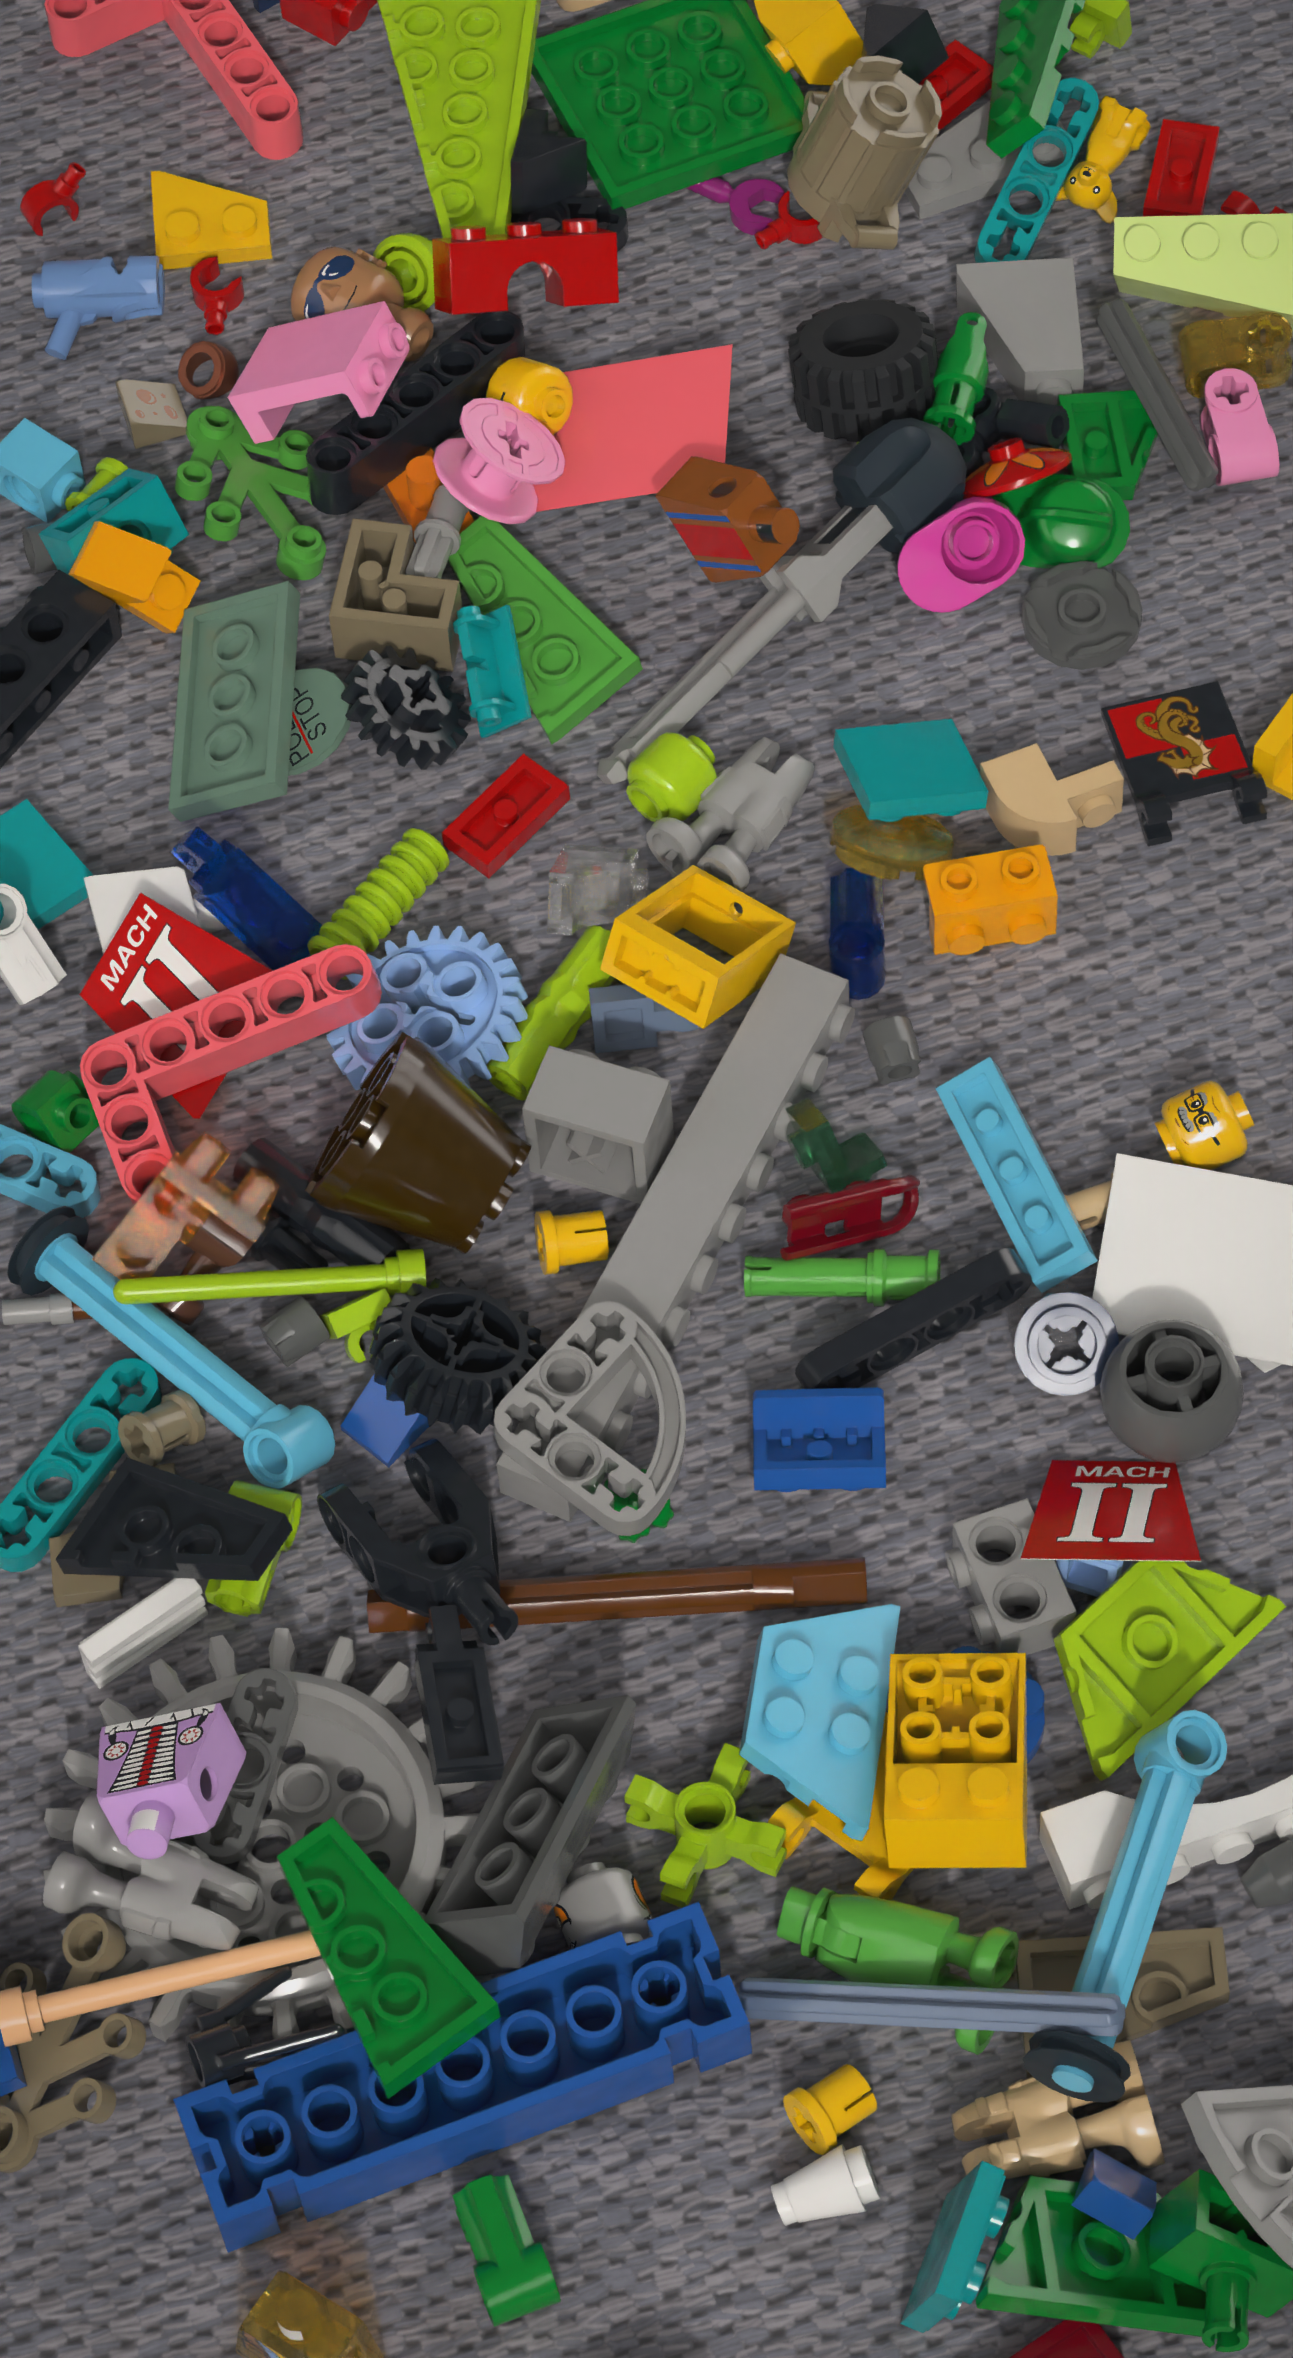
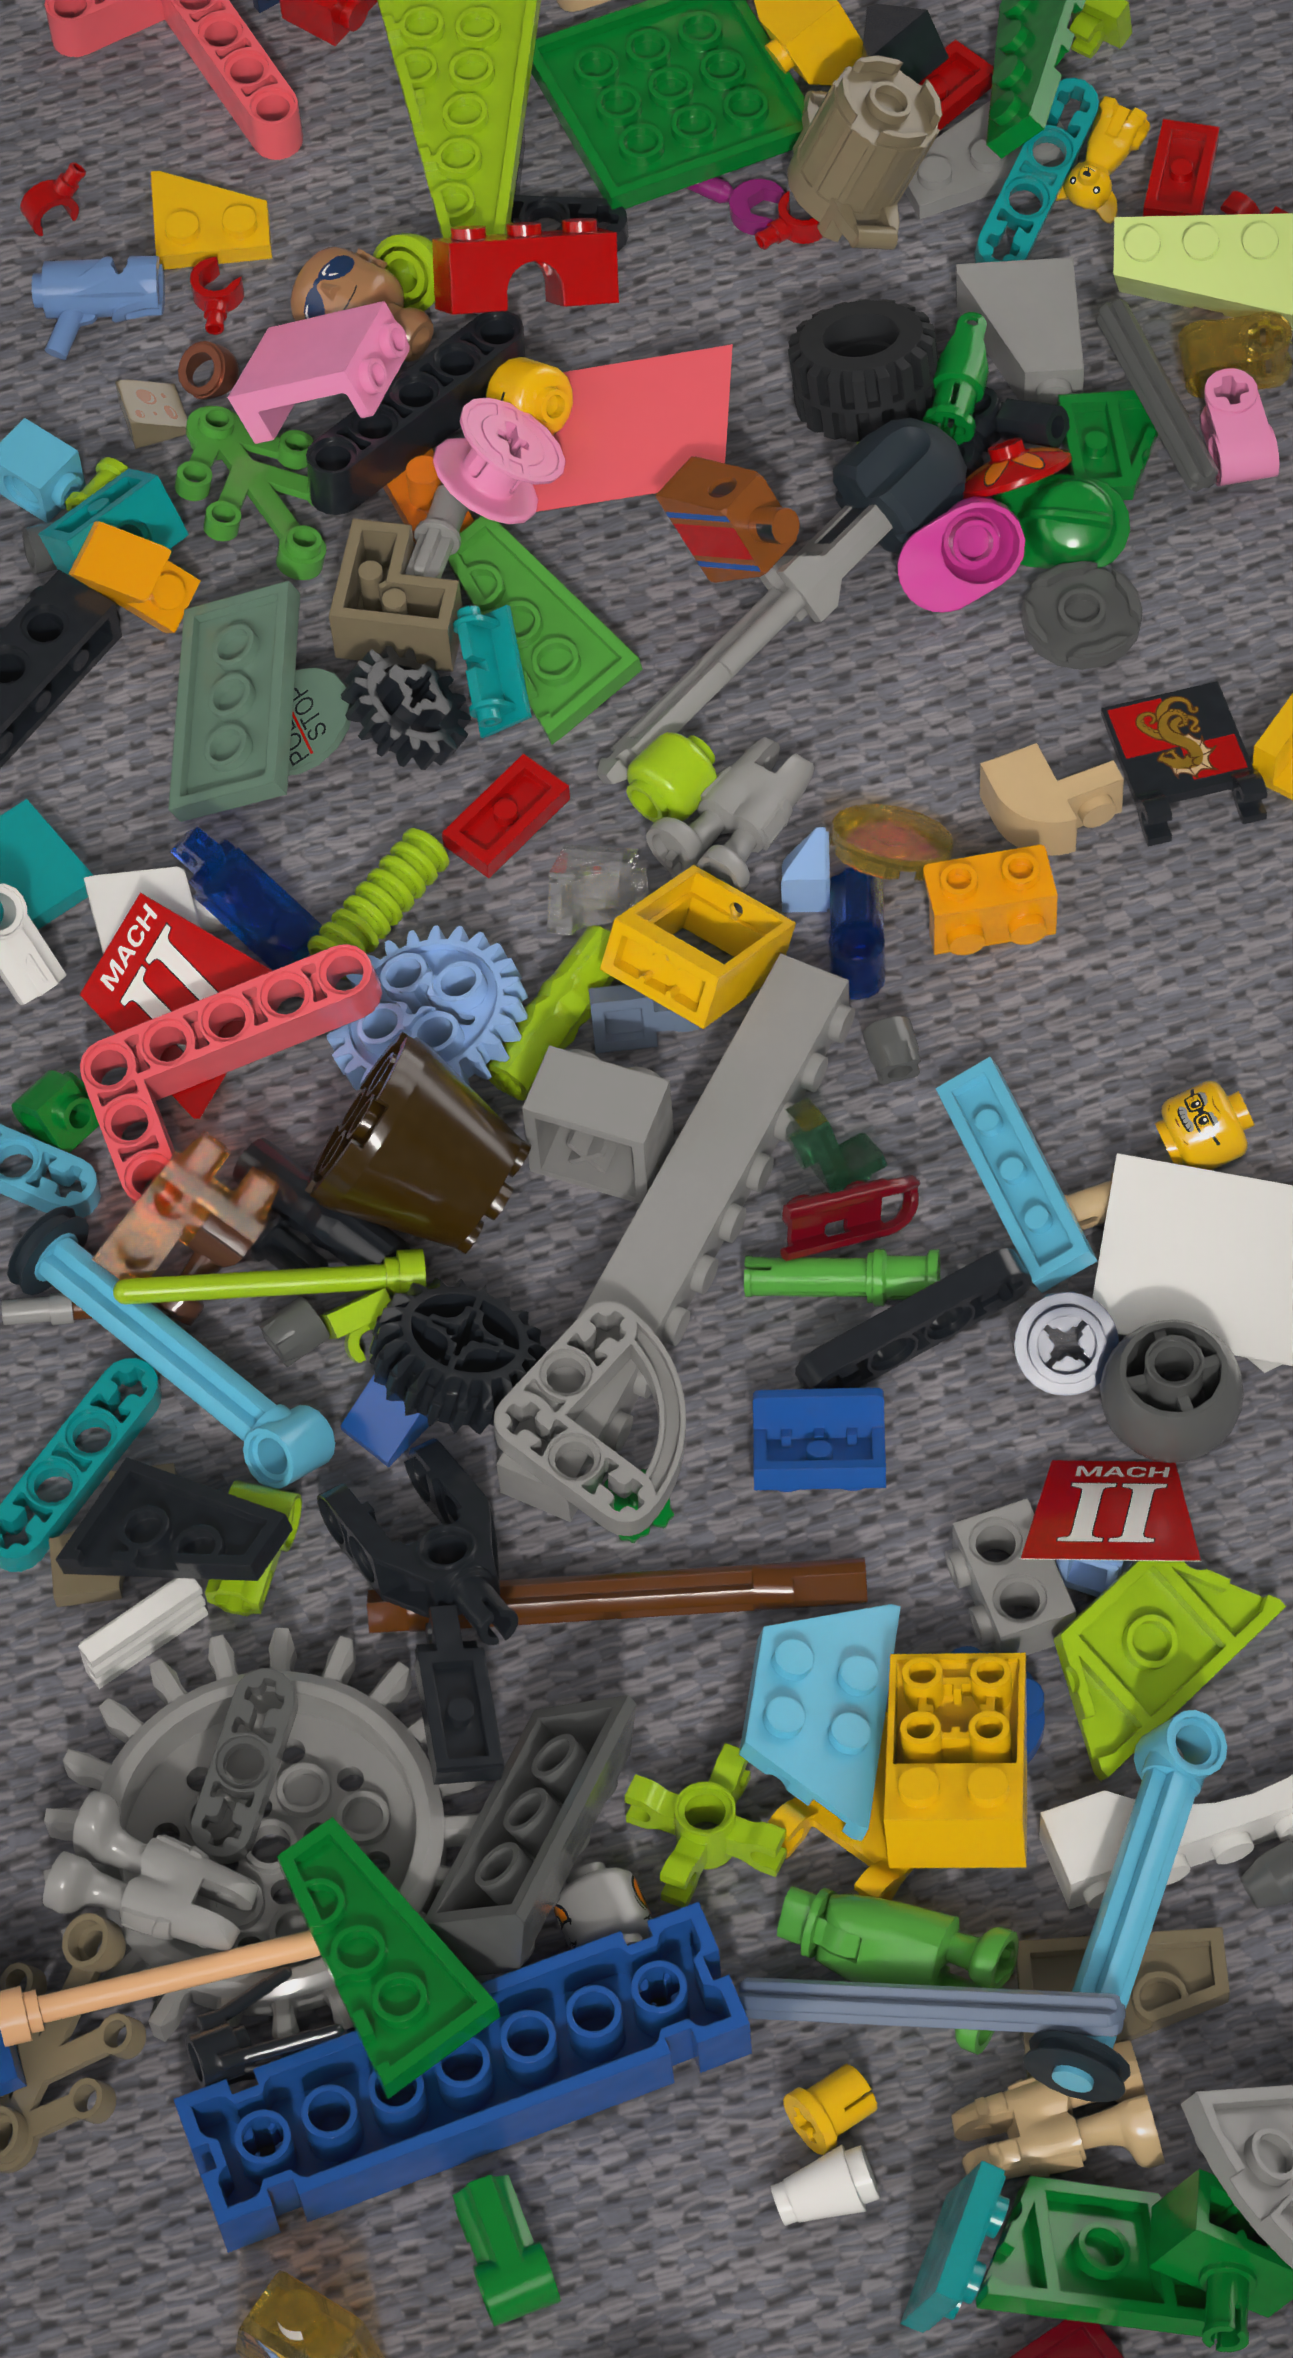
(162, 1428): dark tan bush -> none
(167, 1776): lavender torso -> none
(545, 165): black slope -> none
(570, 1239): yellow bush -> none
(807, 875): none -> light blue slope
(910, 769): teal tile -> none
(1115, 2194): blue slope -> none

